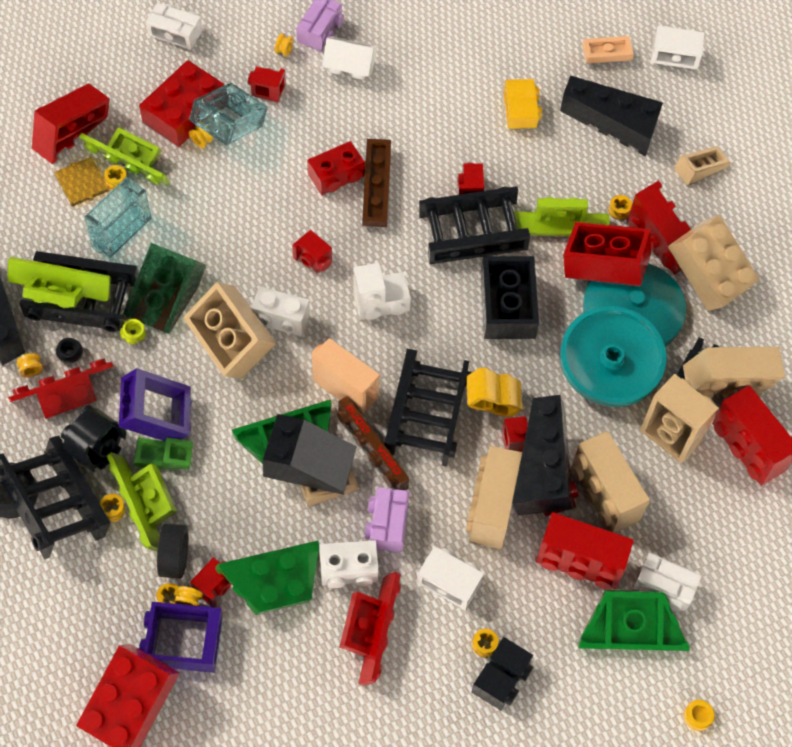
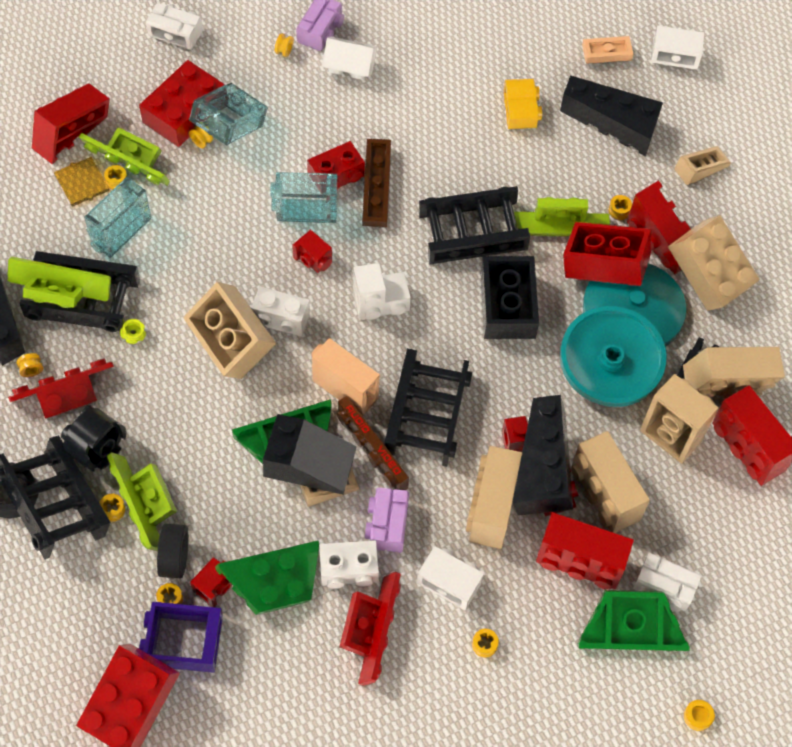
(69, 344): black plate -> none
(132, 405): dark purple window -> none
(163, 288): clear green slope -> none
(165, 454): bright green slope -> none
(188, 596): yellow bush -> none
(267, 83): red brick -> none
(304, 186): none -> clear light blue window
(471, 178): red brick -> none
(494, 392): yellow brick -> none
(502, 674): black piece -> none

